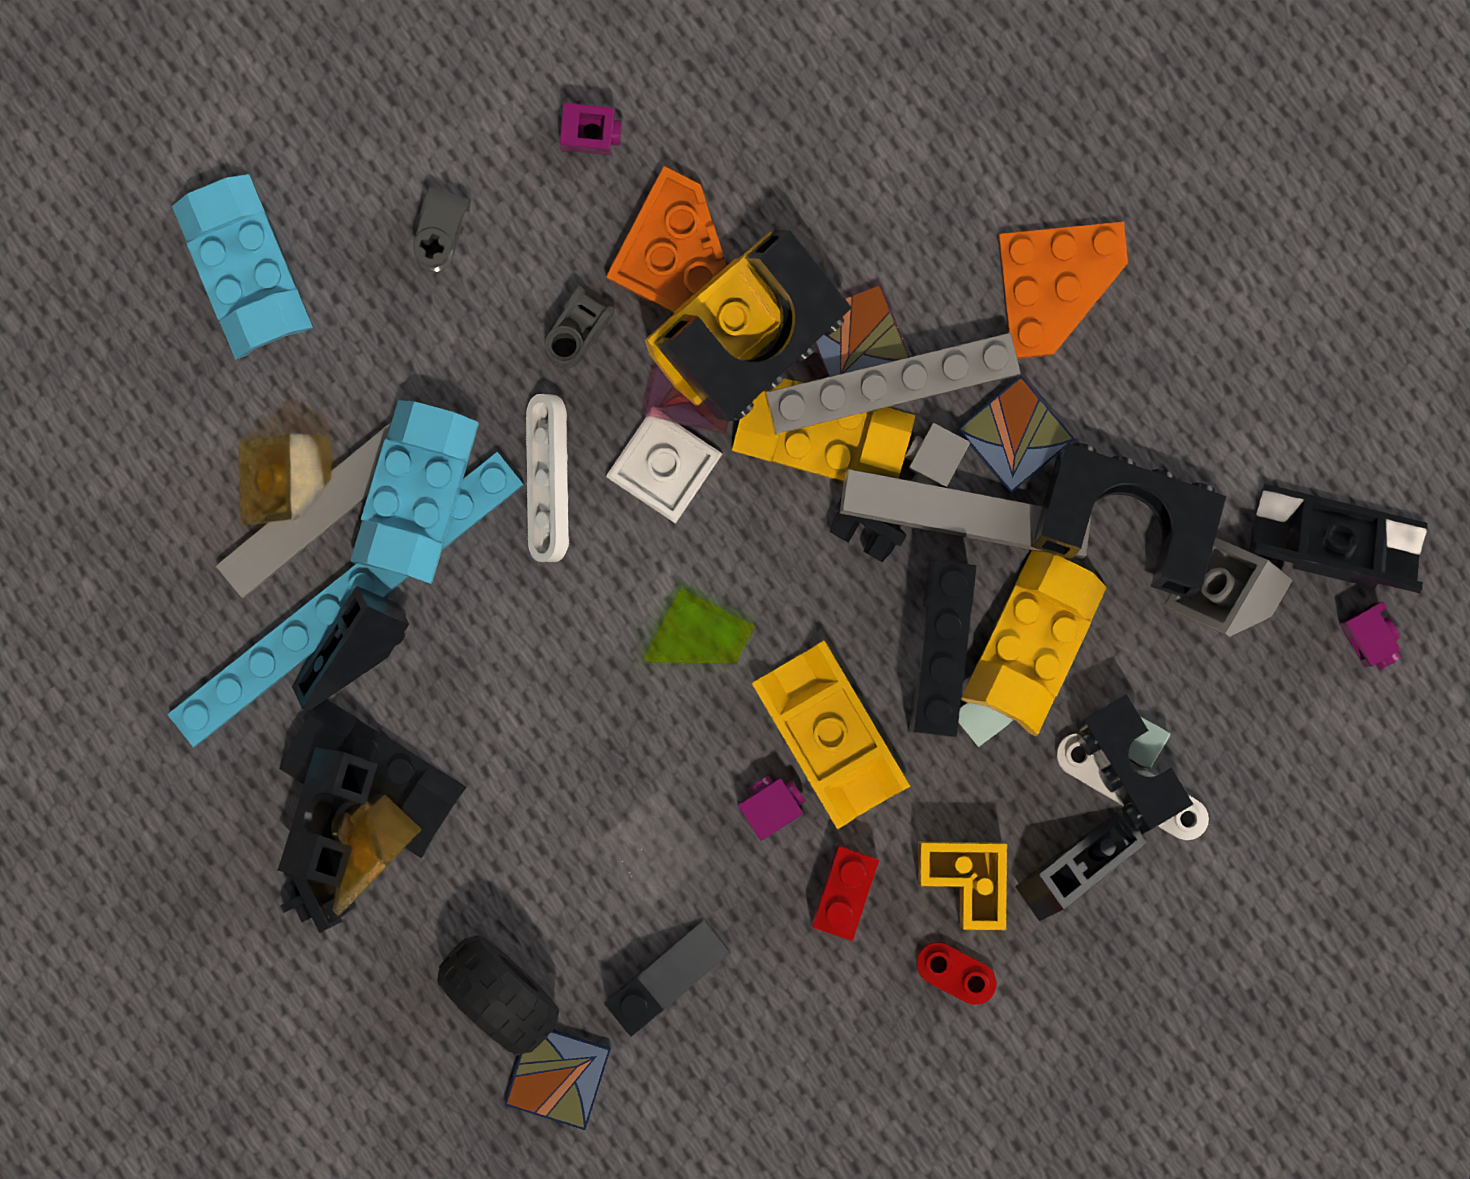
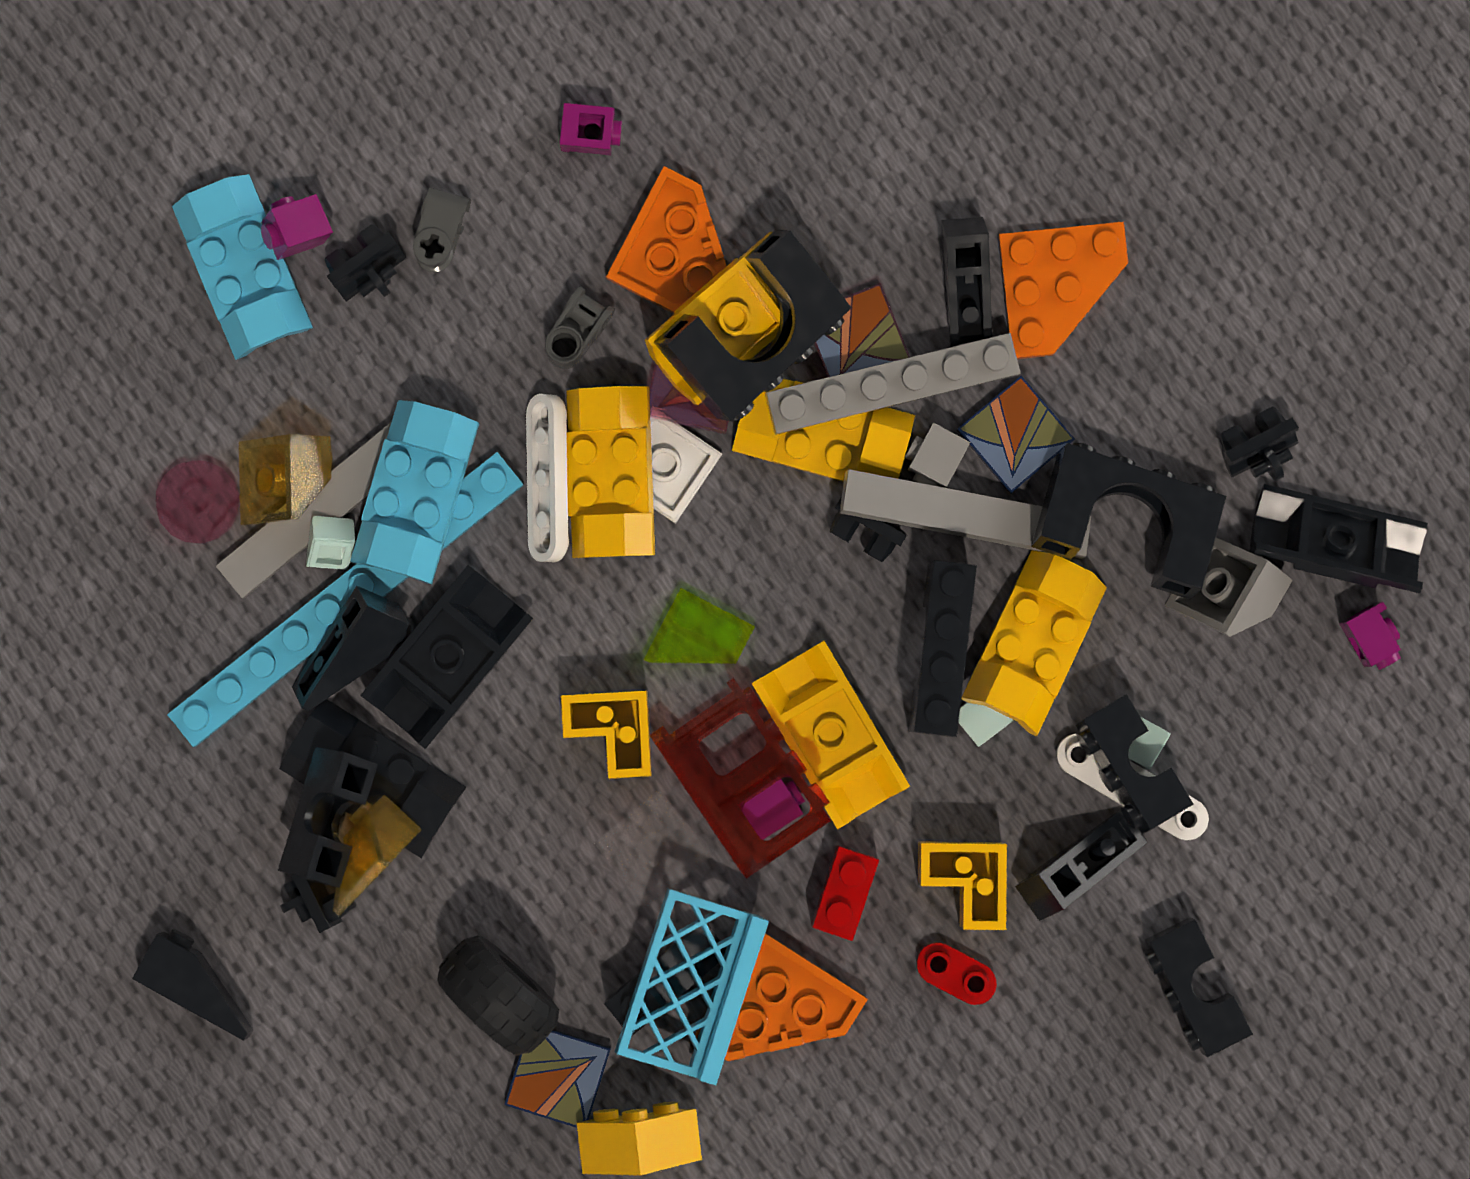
(188, 980): none -> black slope
(210, 510): none -> clear pink tile
(295, 226): none -> magenta brick
(330, 542): none -> light aqua slope
(368, 267): none -> black hips
(447, 656): none -> black piece
(610, 471): none -> yellow piece
(619, 717): none -> yellow brick
(639, 1140): none -> yellow brick
(724, 796): none -> clear red window
(726, 997): none -> medium azure fence
(790, 1004): none -> orange plate
(967, 279): none -> black slope
(1177, 955): none -> black arch
(1263, 452): none -> black hips

